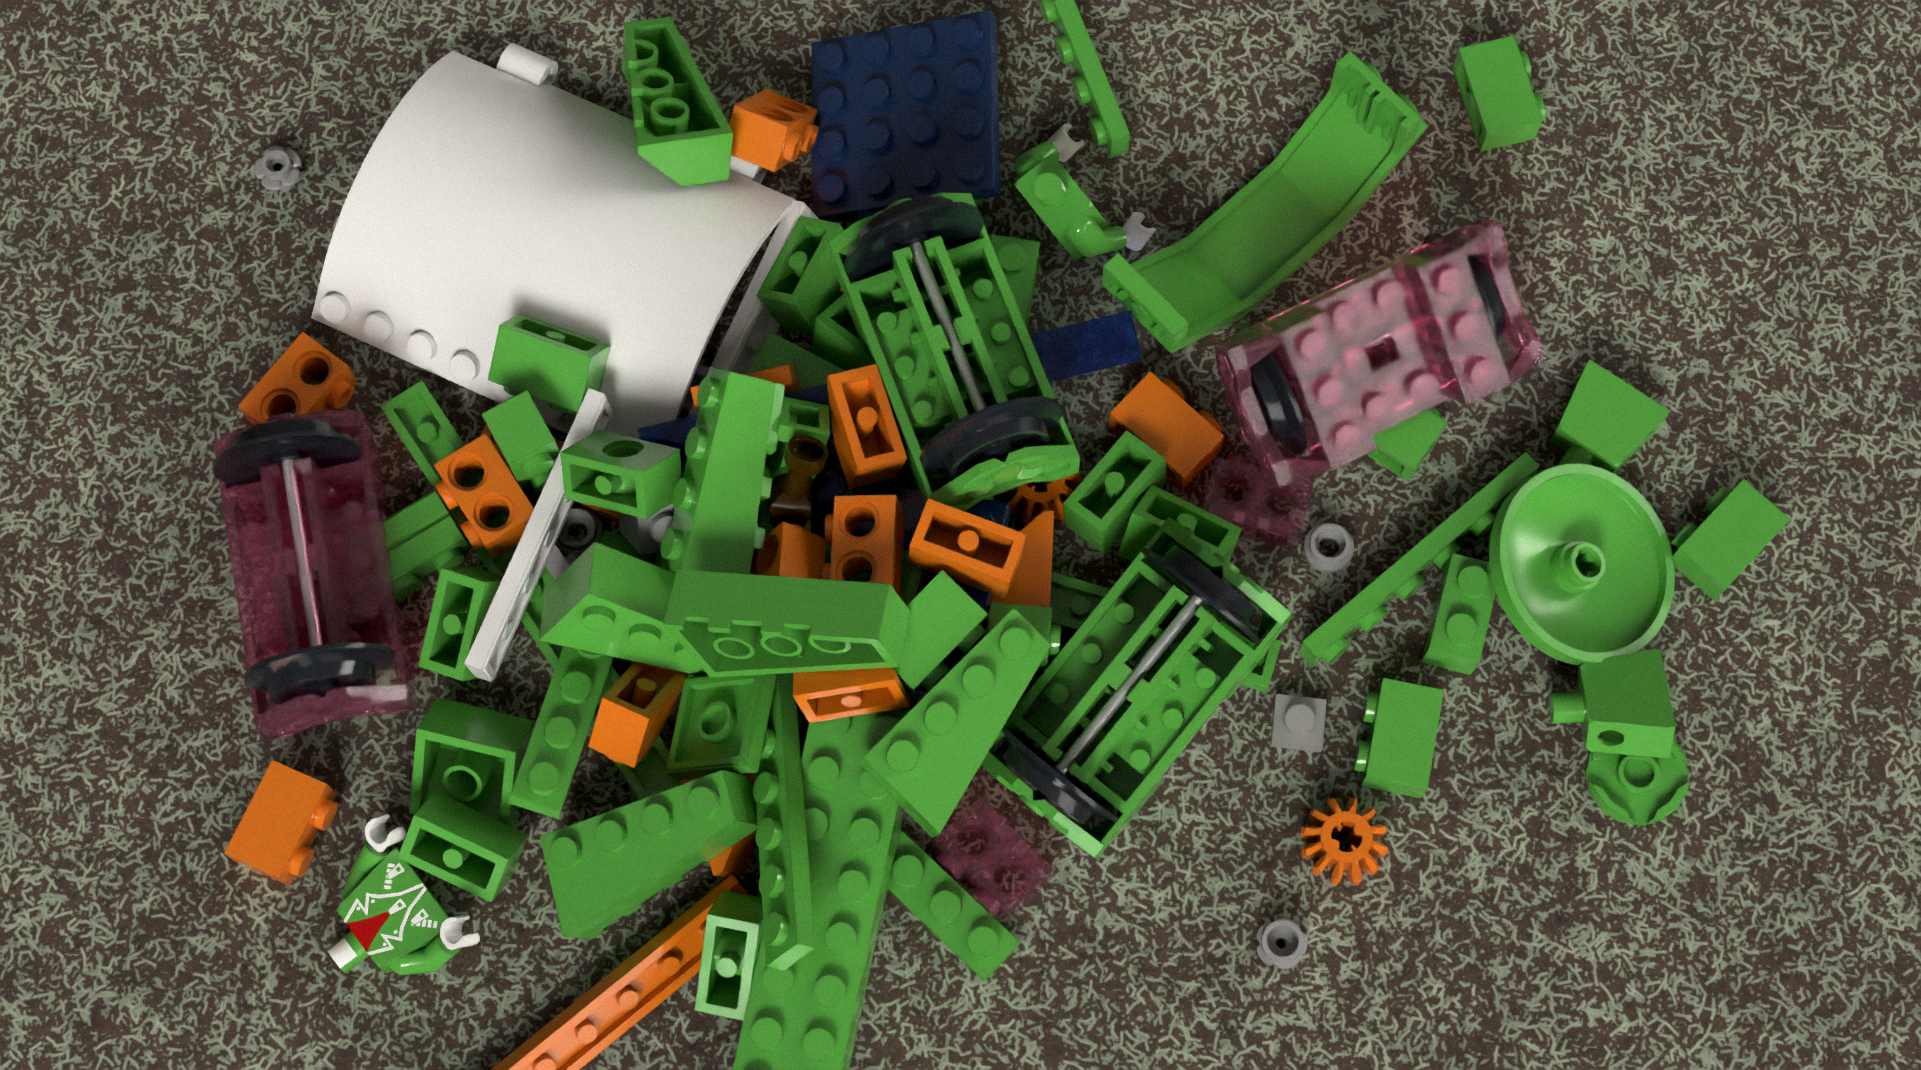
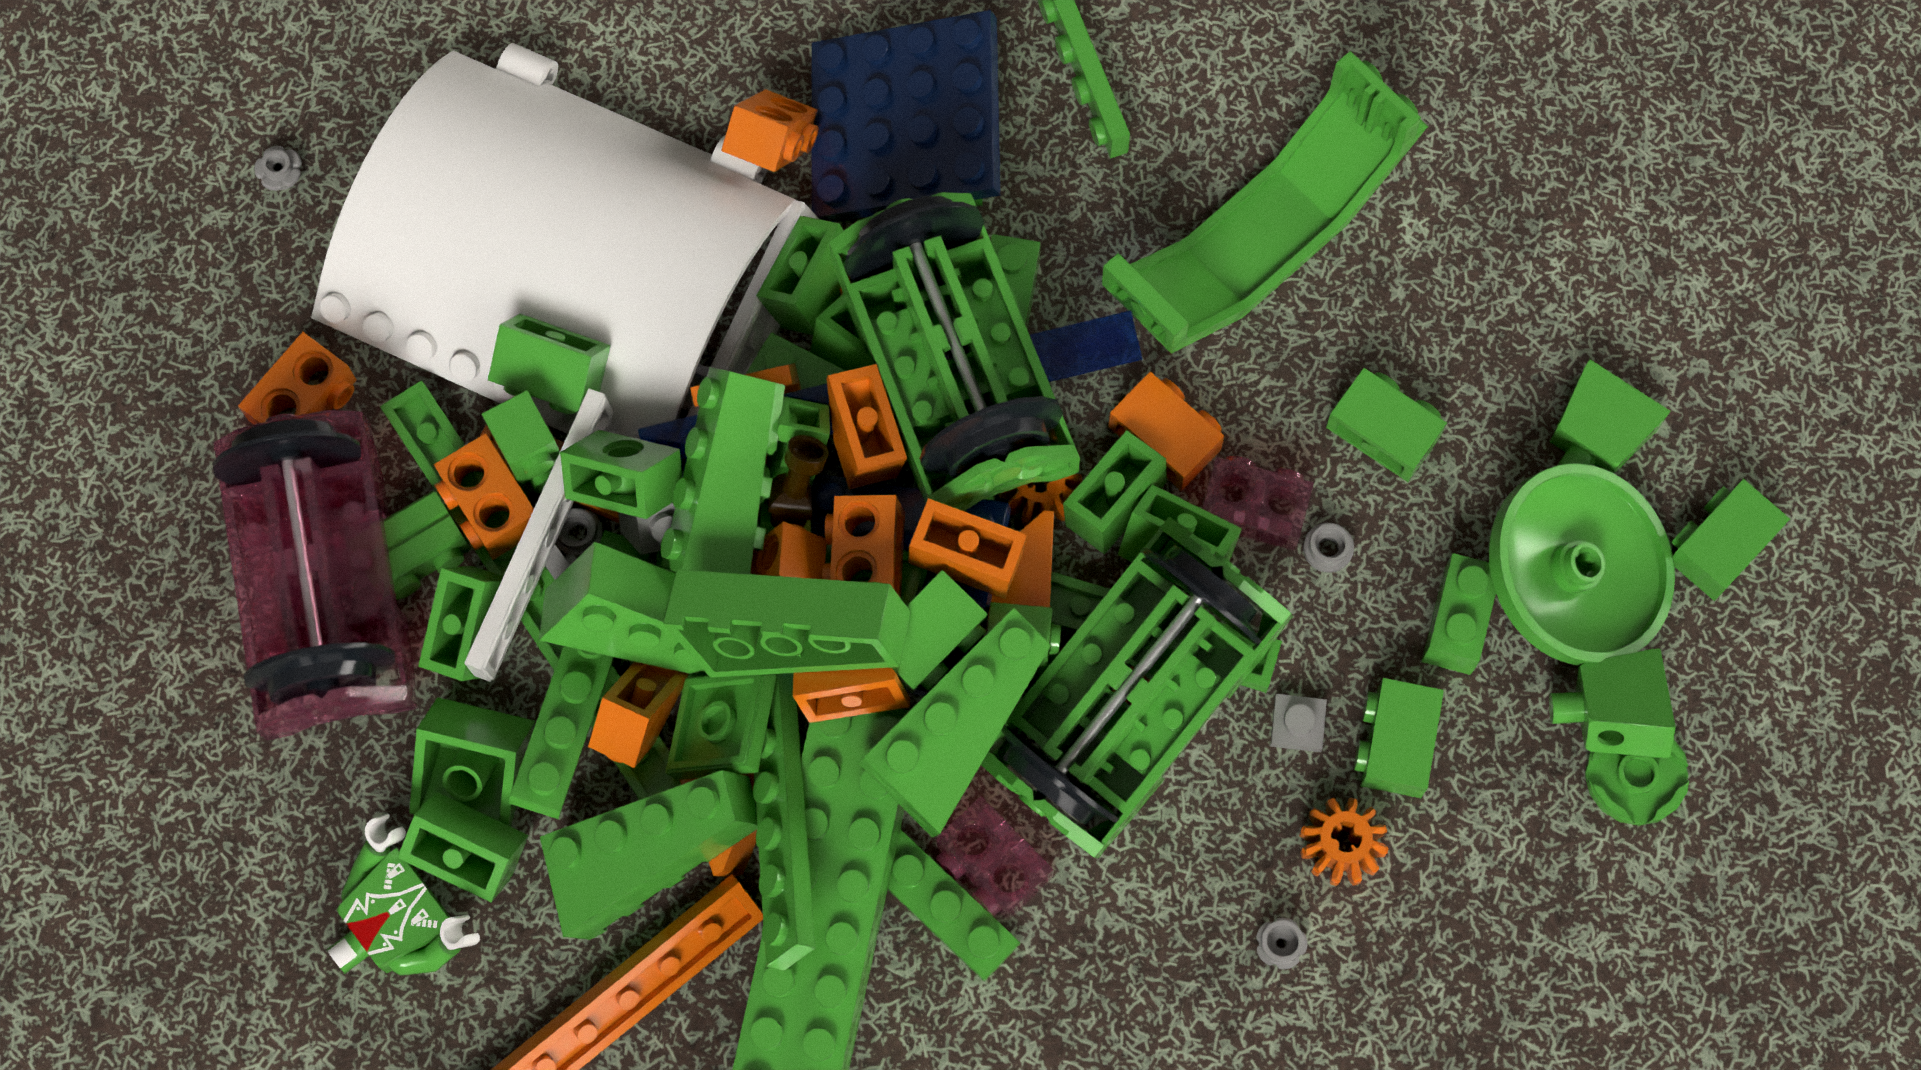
(282, 823): orange brick -> none
(672, 106): bright green wedge -> none
(729, 954): bright green brick -> none
(1066, 207): bright green torso -> none
(1327, 386): clear pink piece -> none
(1404, 576): bright green plate -> none
(1498, 93): bright green brick -> none

